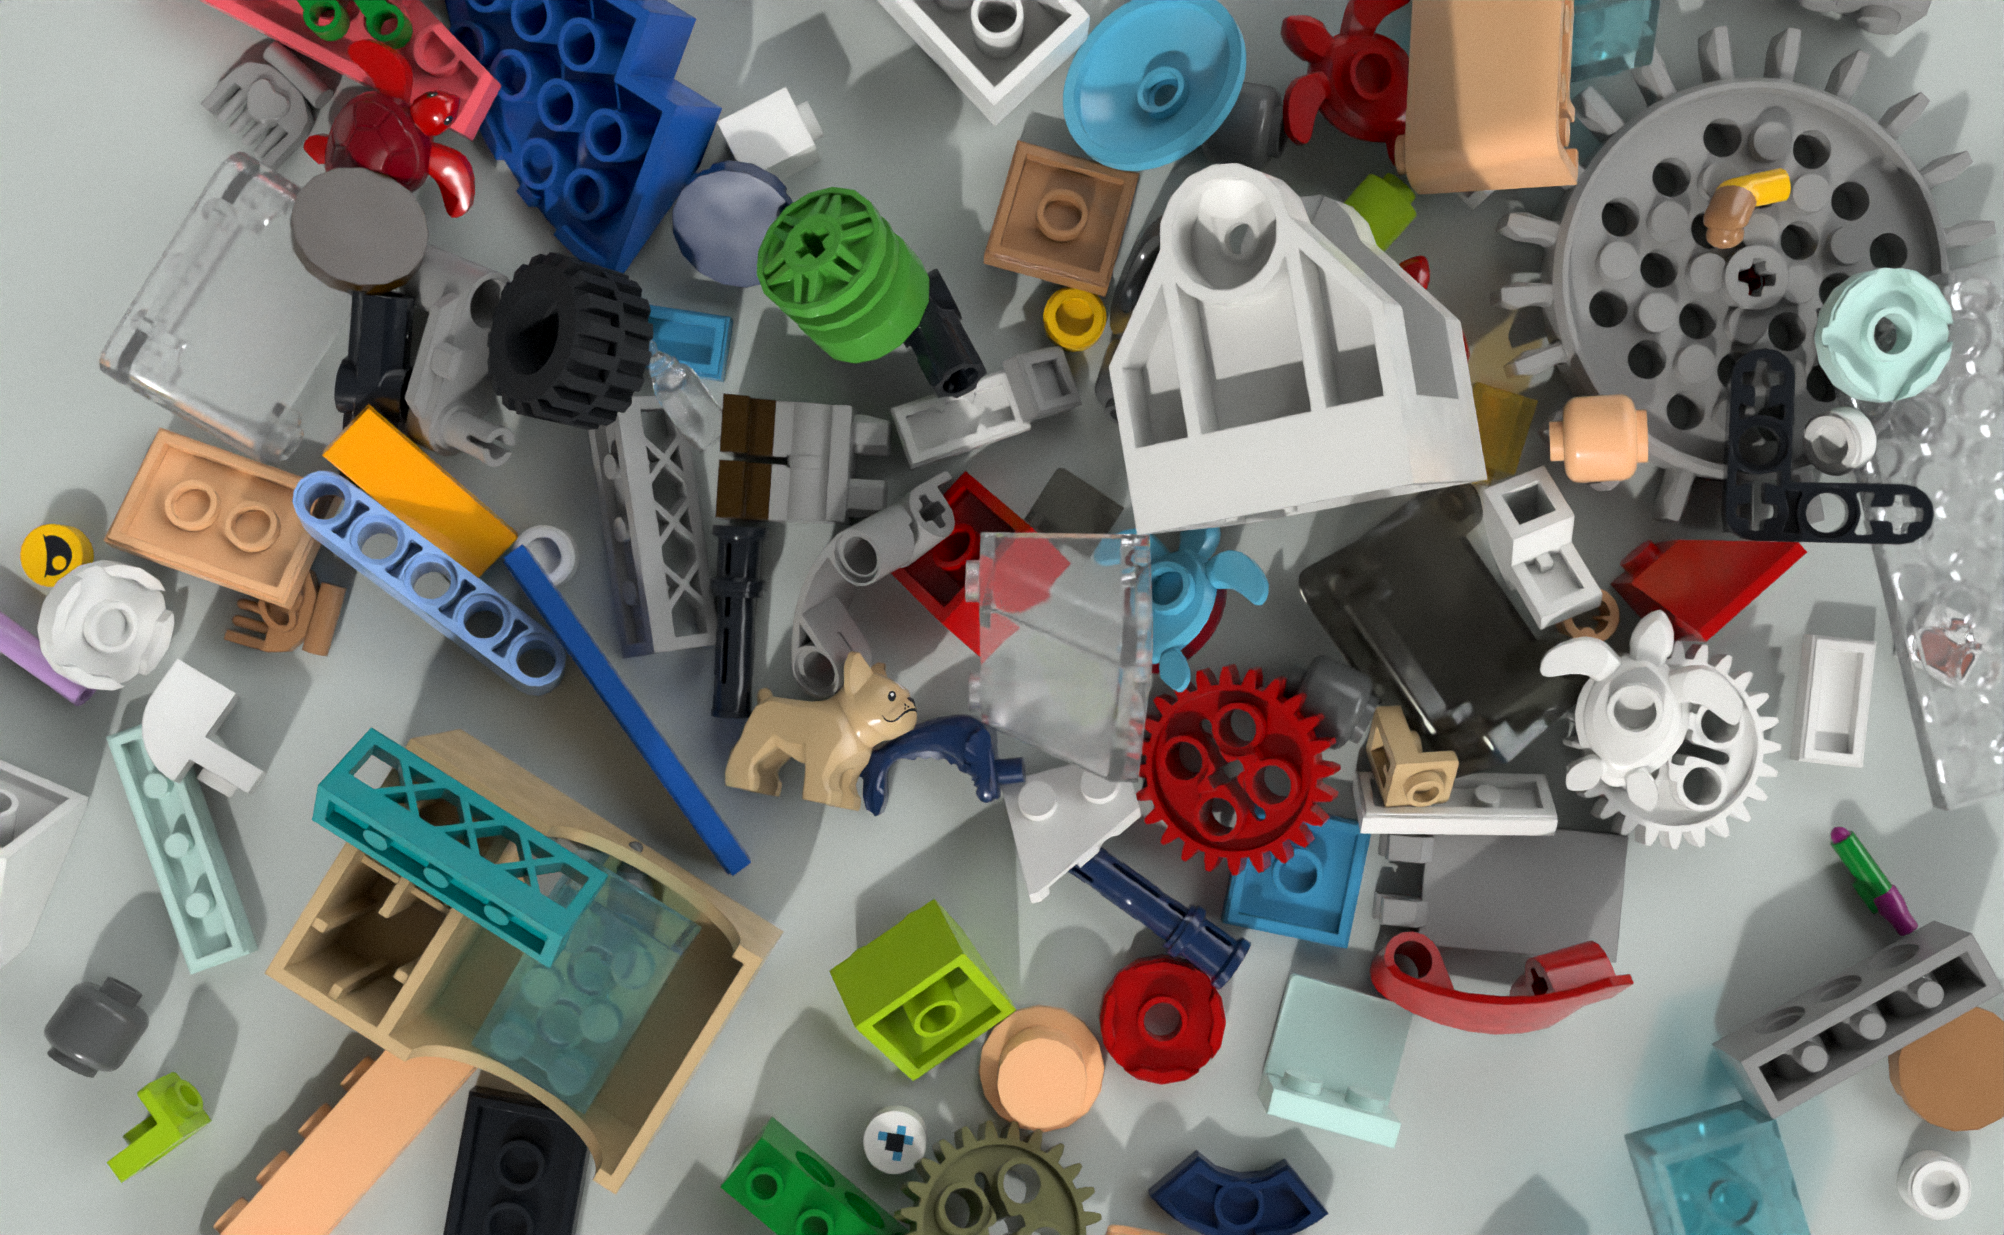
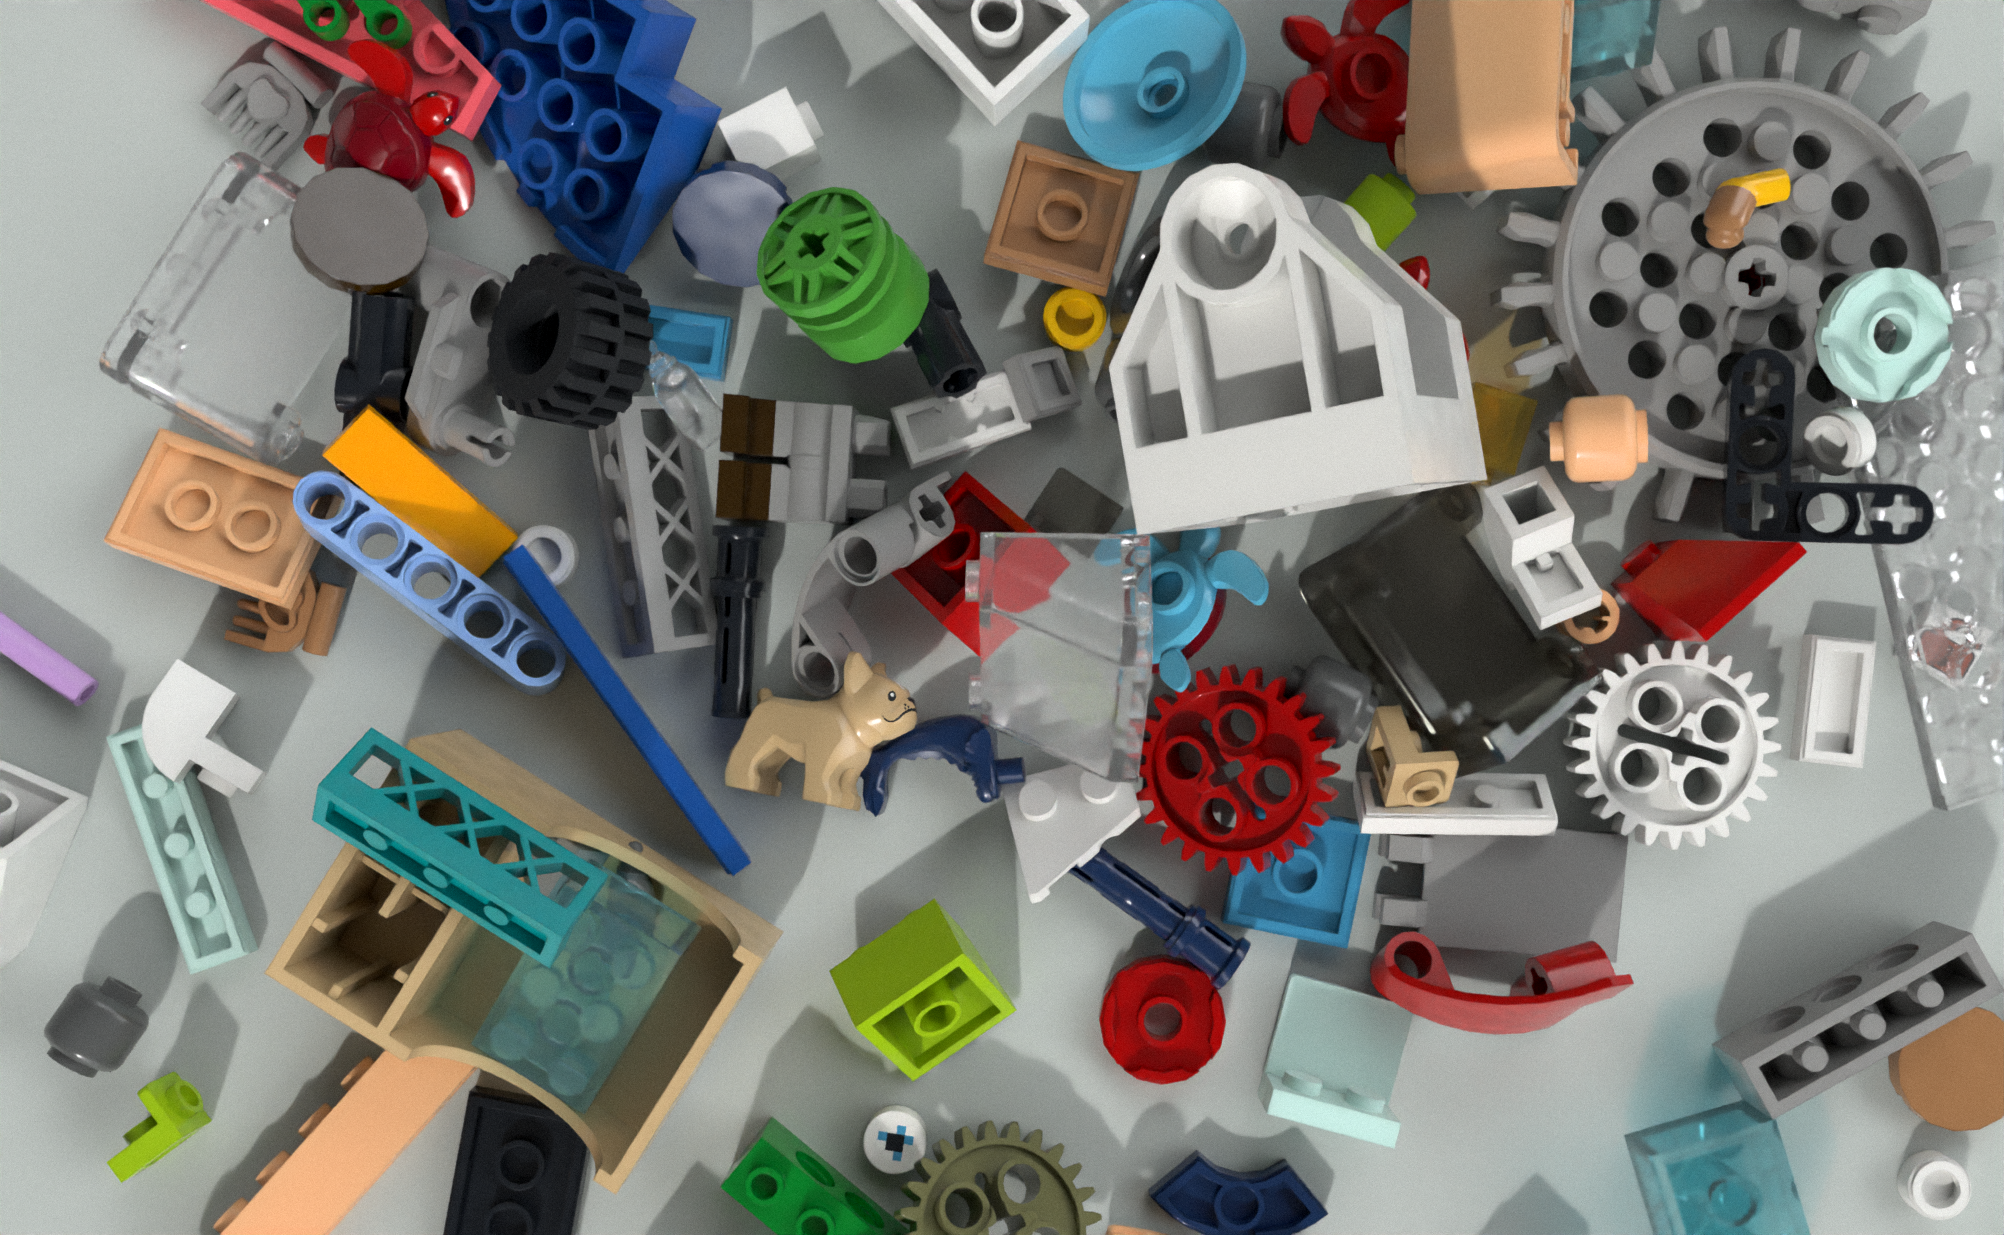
(53, 552): yellow tile -> none
(105, 624): white tile -> none
(1041, 1068): light nougat piece -> none
(1635, 706): white animal -> none
(1871, 881): piece -> none

